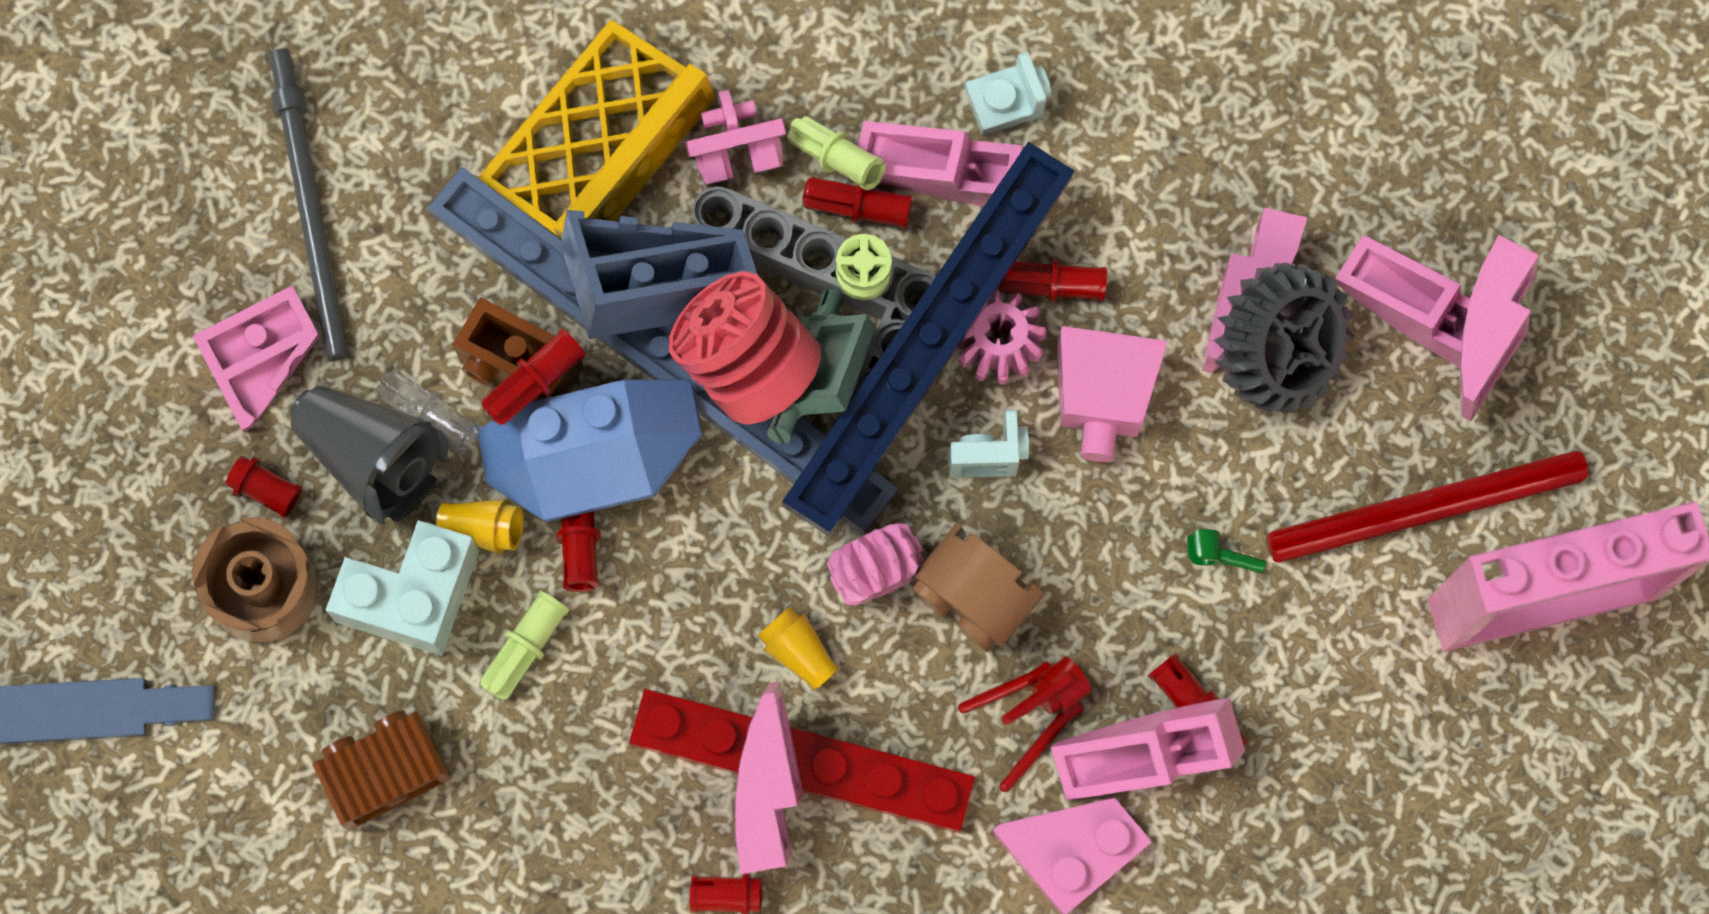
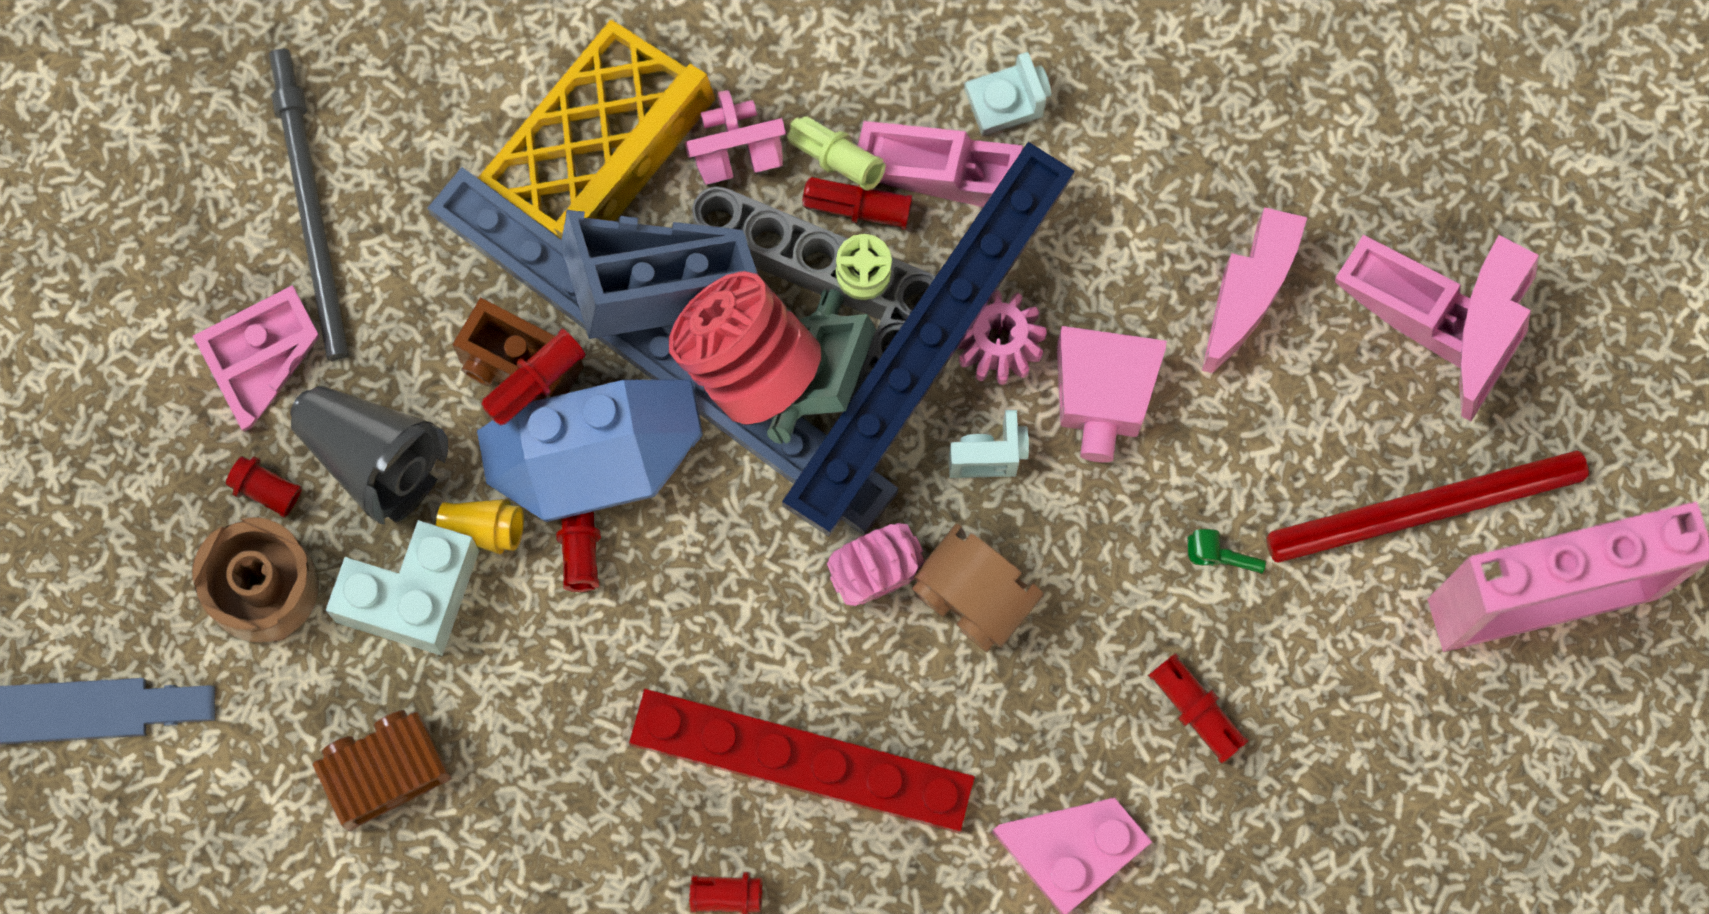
(416, 401): clear axle -> none
(523, 646): yellowish green axle -> none
(765, 786): bright pink slope -> none
(798, 648): yellow cone -> none
(1056, 281): red axle -> none
(1056, 688): red plant -> none
(1149, 750): bright pink slope -> none
(1284, 337): dark grey gear -> none

